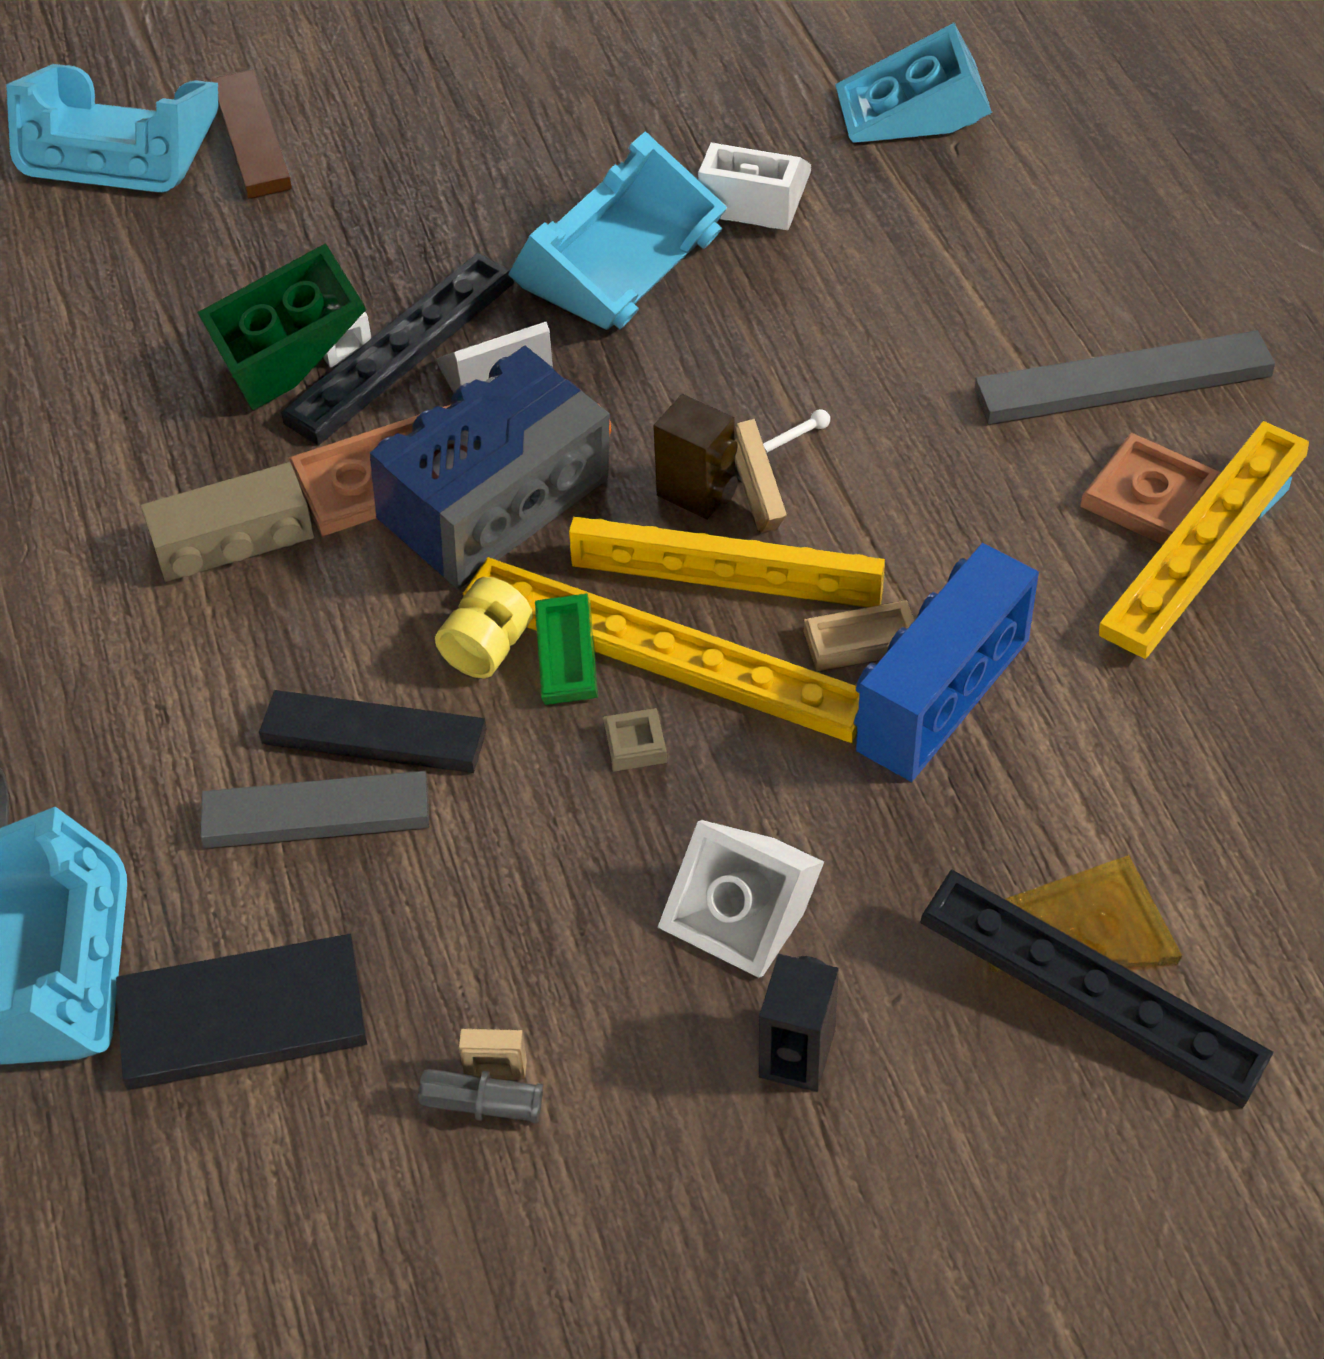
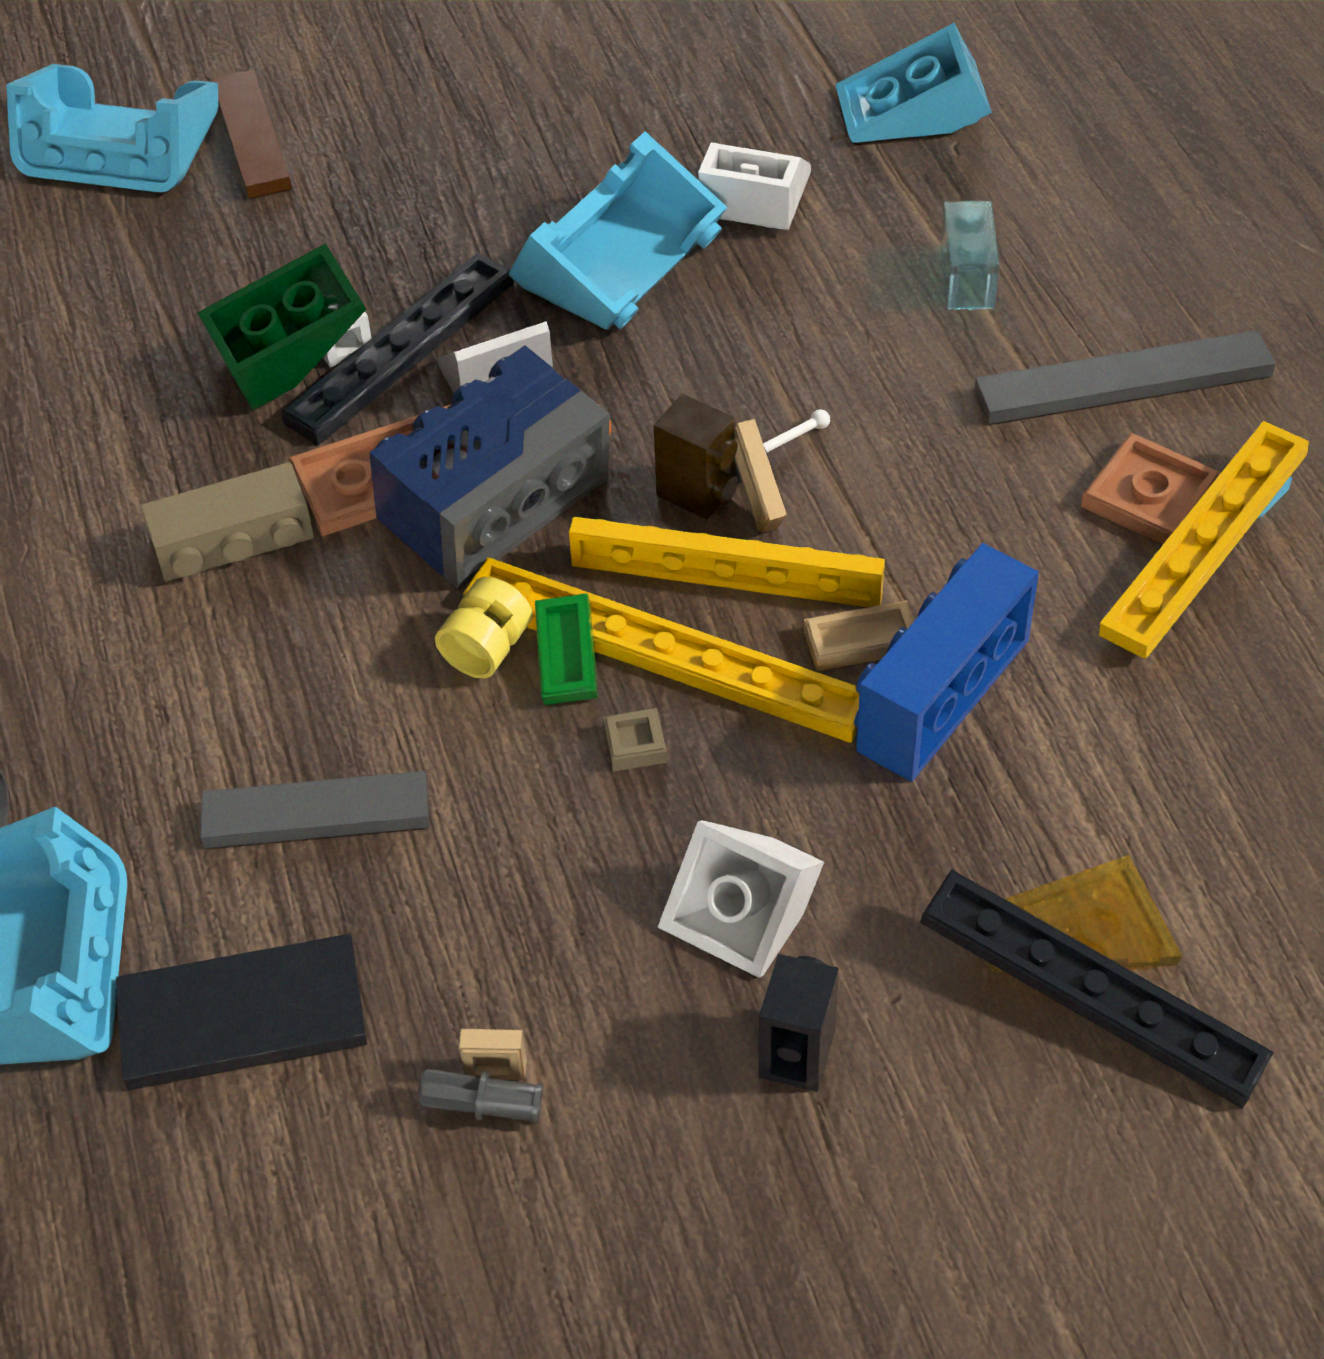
(373, 731): black tile -> none
(969, 255): none -> clear light blue piece

